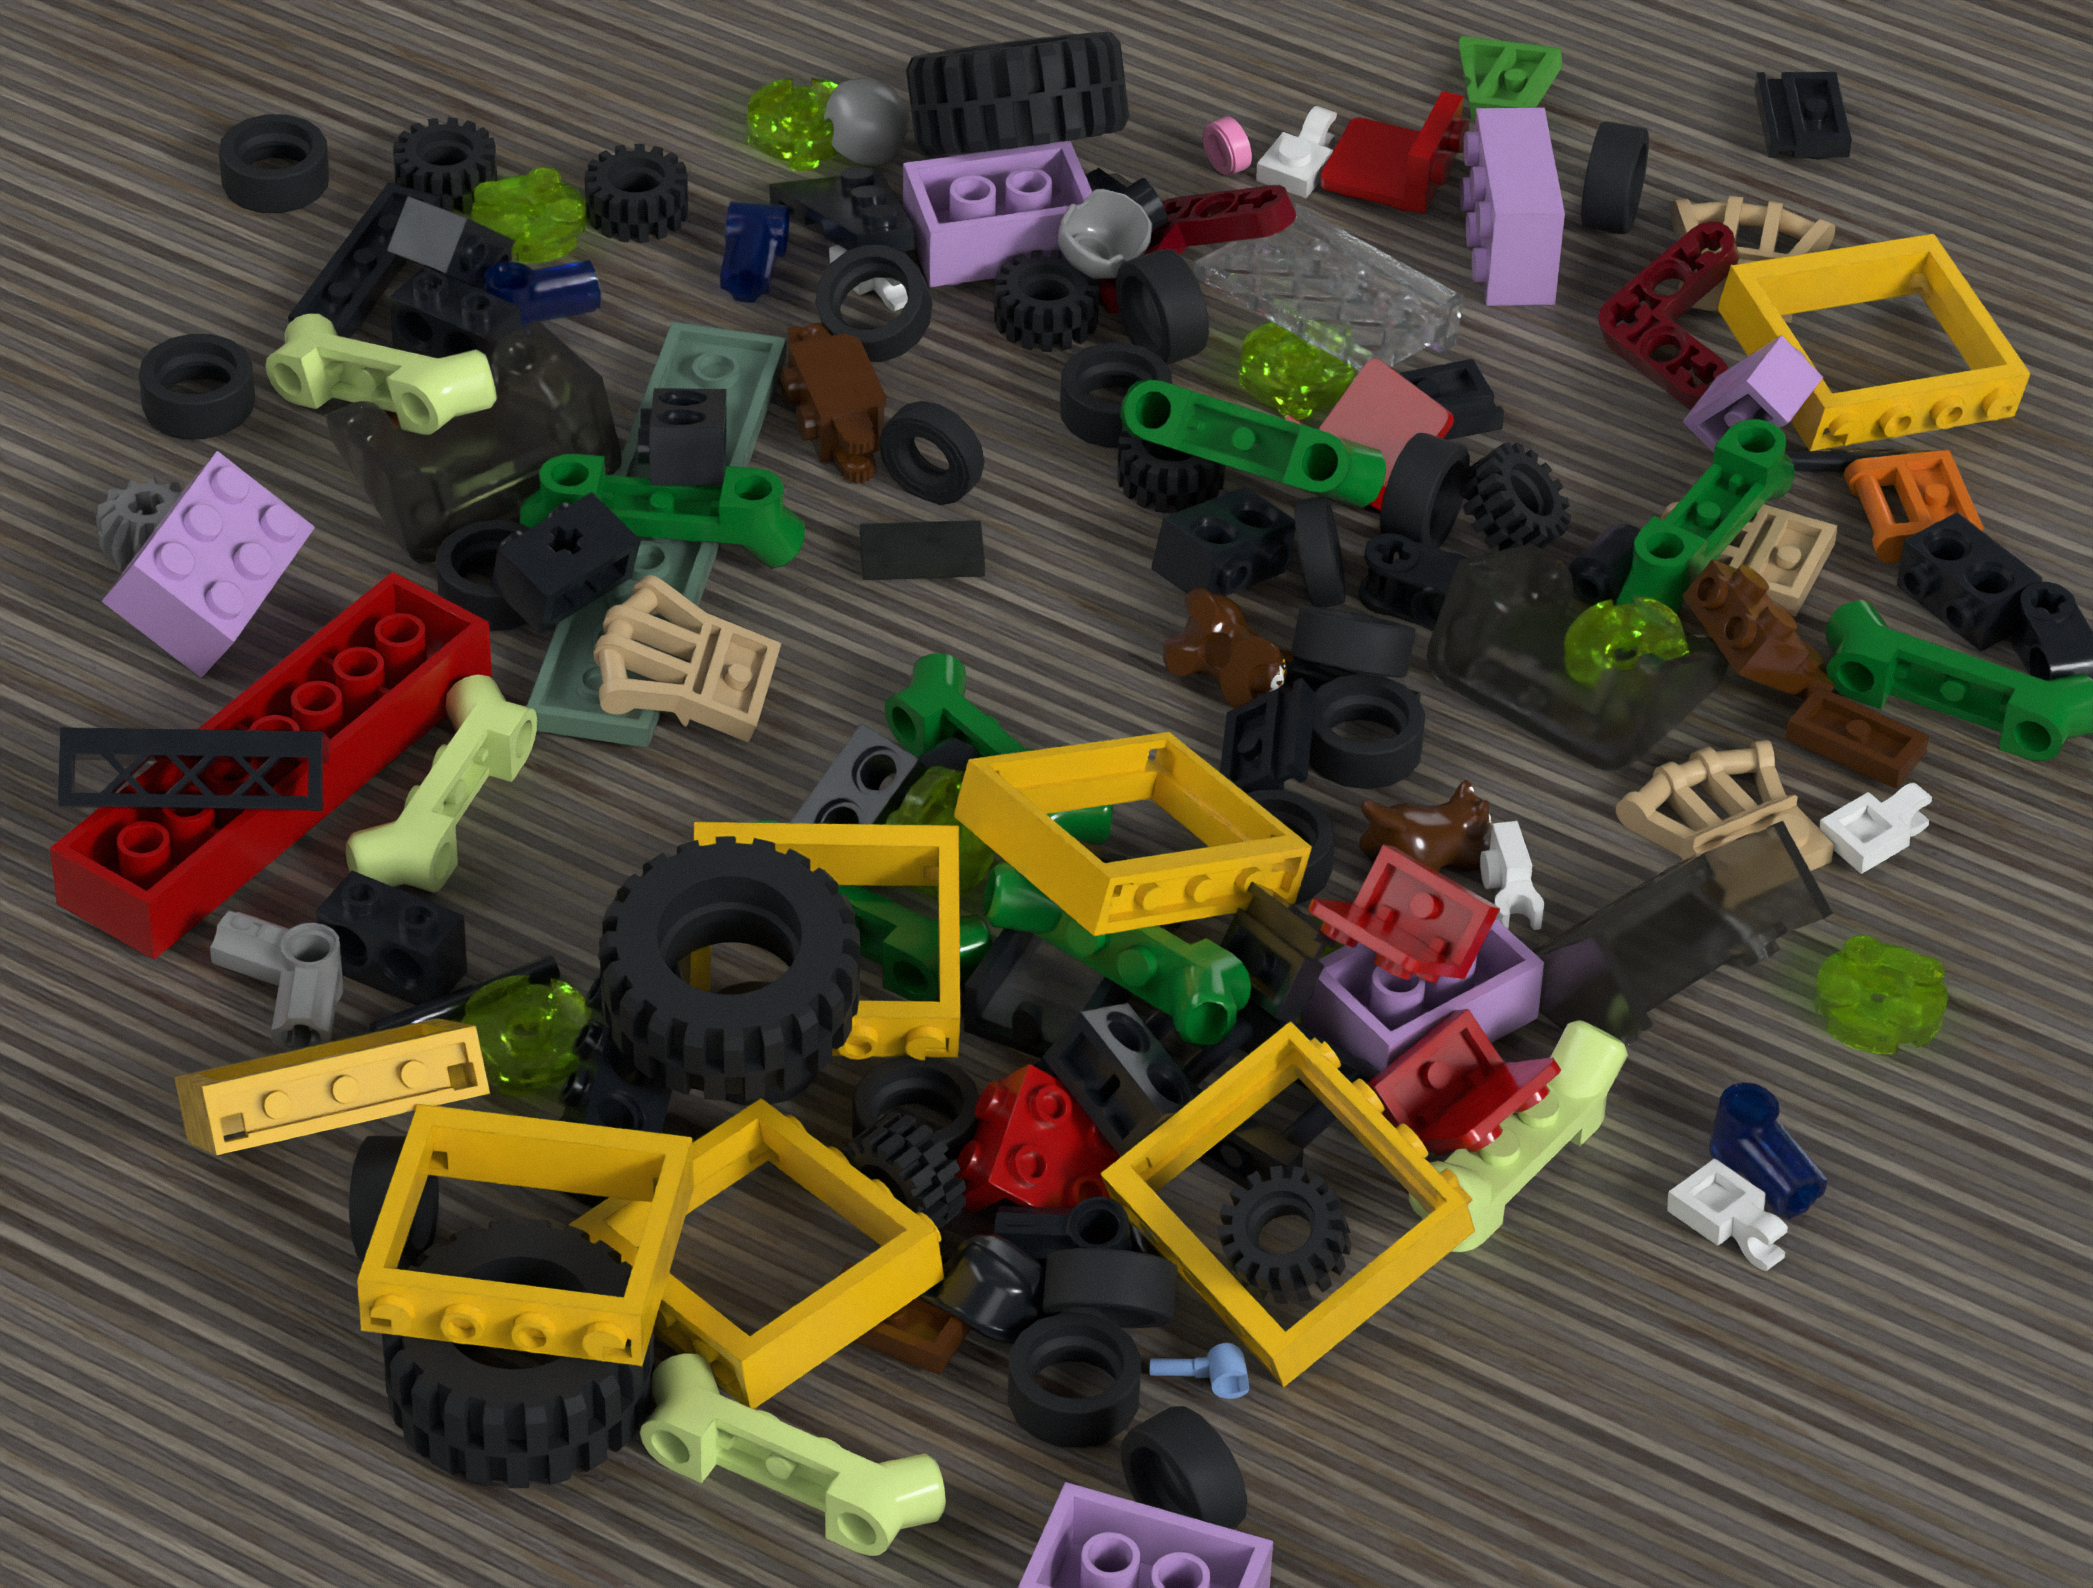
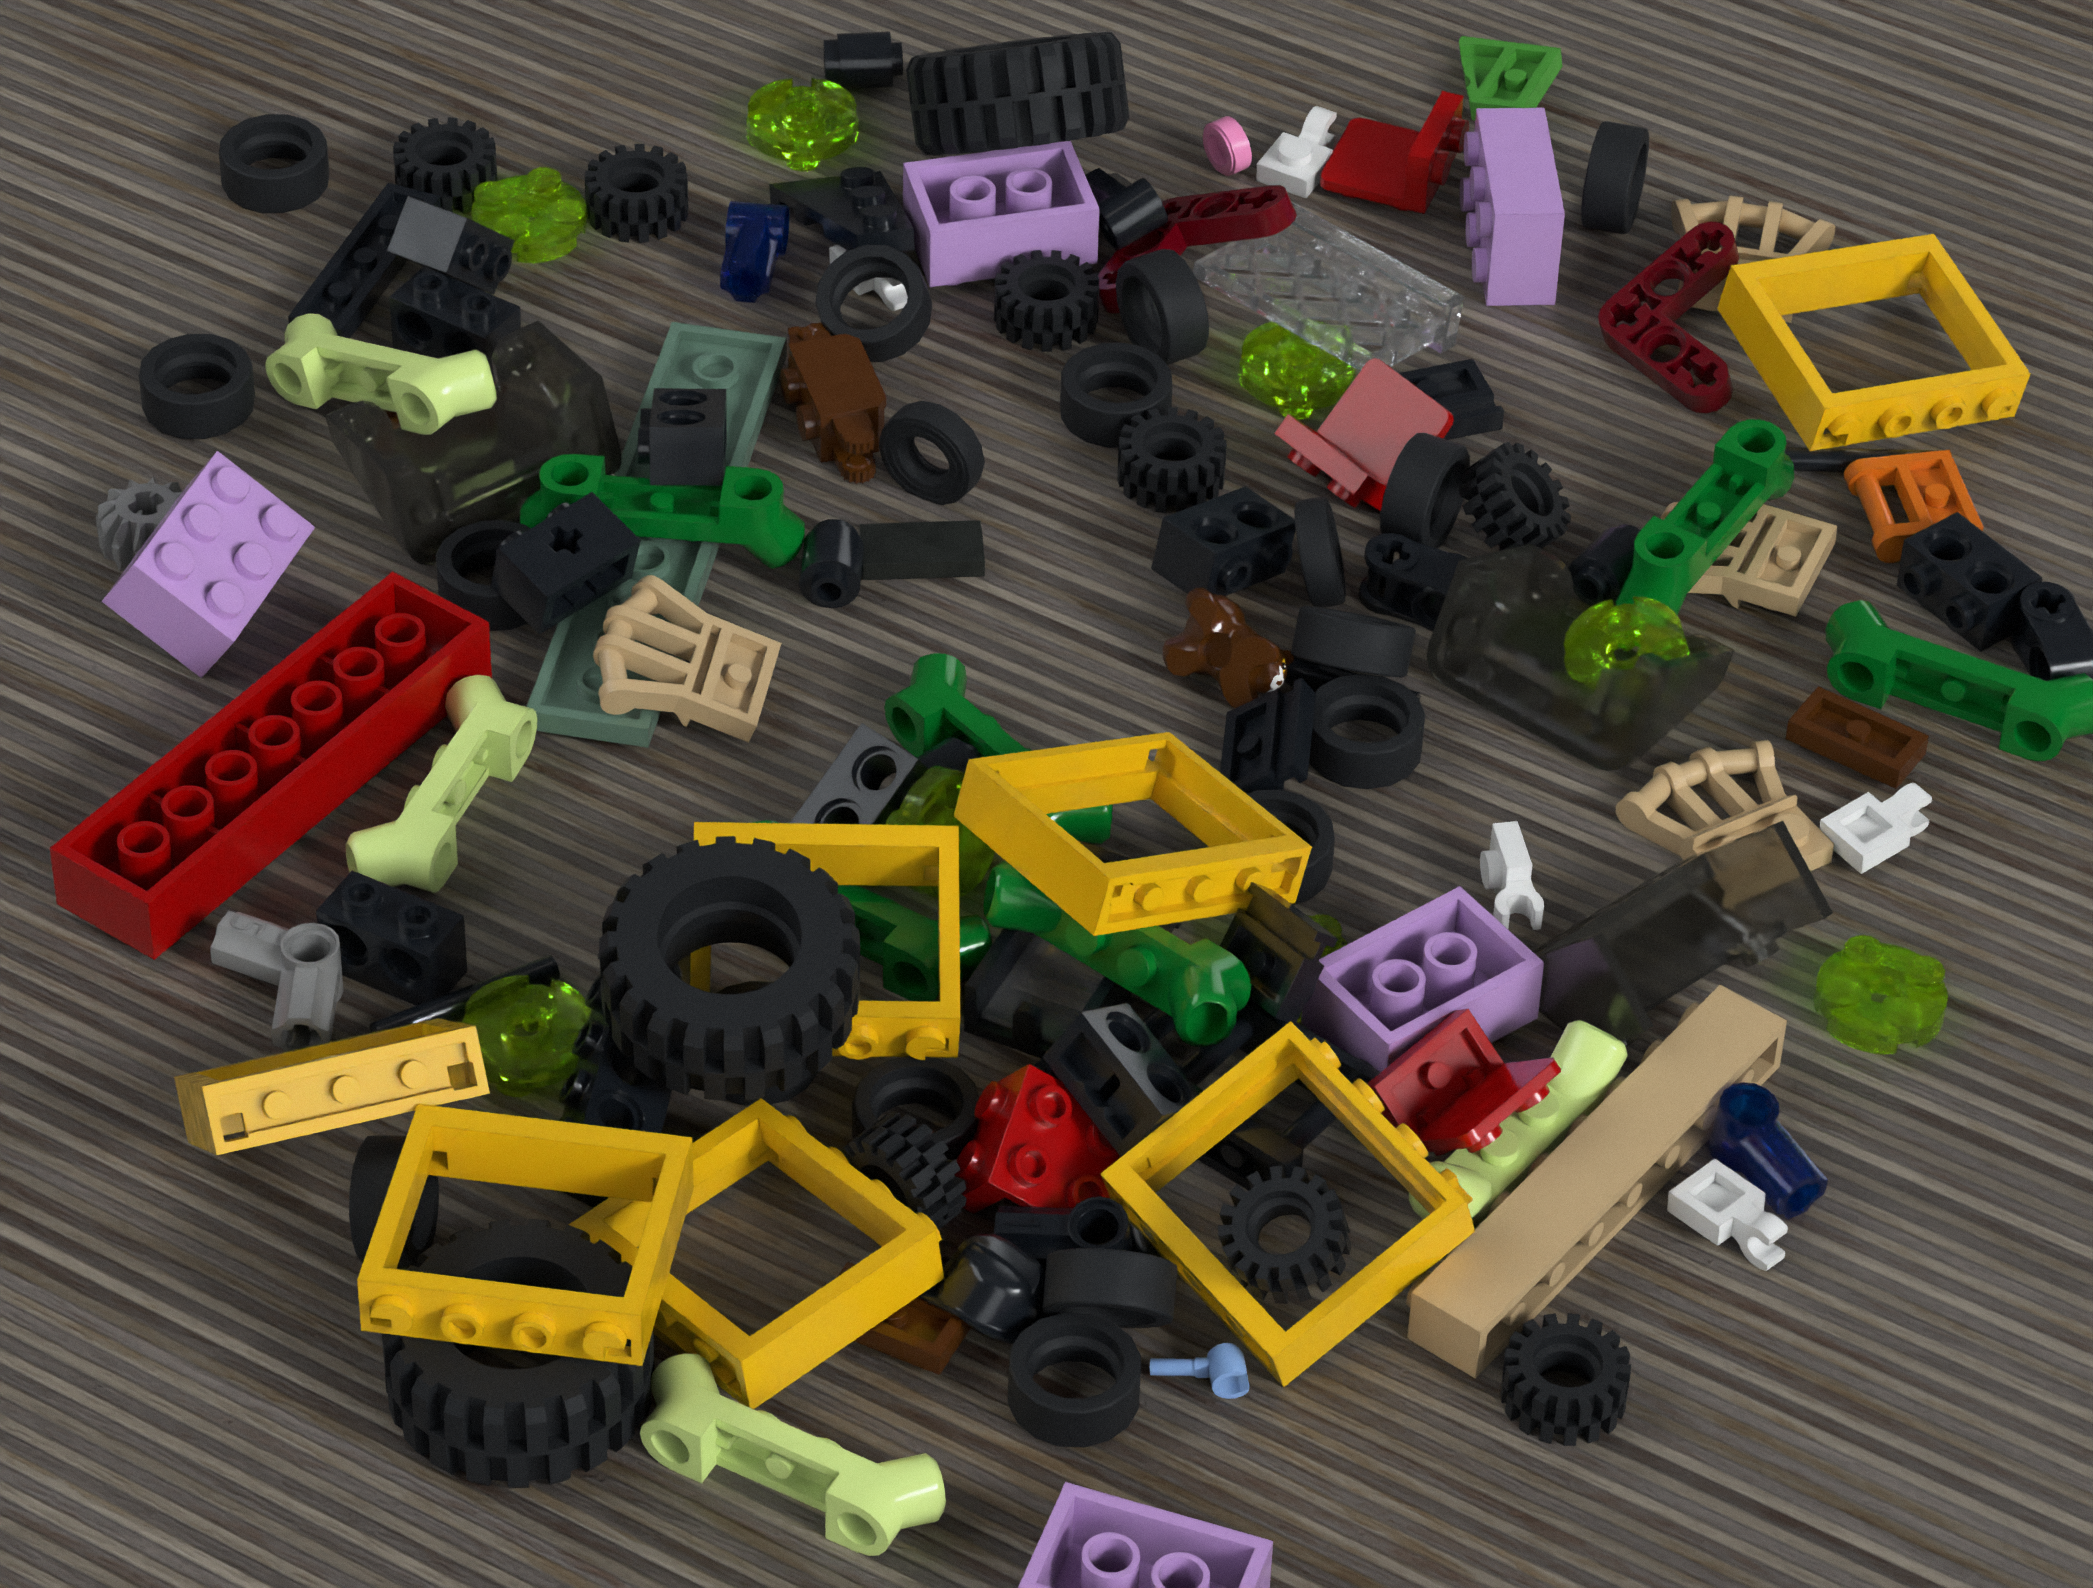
(192, 746): black fence -> none
(545, 291): clear blue piece -> none
(831, 564): none -> black brick
(862, 60): none -> black brick
(867, 121): light grey hair -> none
(1104, 233): light grey hair -> none
(1184, 1468): black tyre -> none
(1253, 442): green plate -> none
(1411, 919): red bracket -> none
(1431, 834): reddish brown animal -> none
(1560, 1408): none -> black tyre
(1591, 1182): none -> tan brick
(1754, 630): reddish brown plate -> none
(1762, 387): lavender brick -> none
(1803, 115): black plate -> none

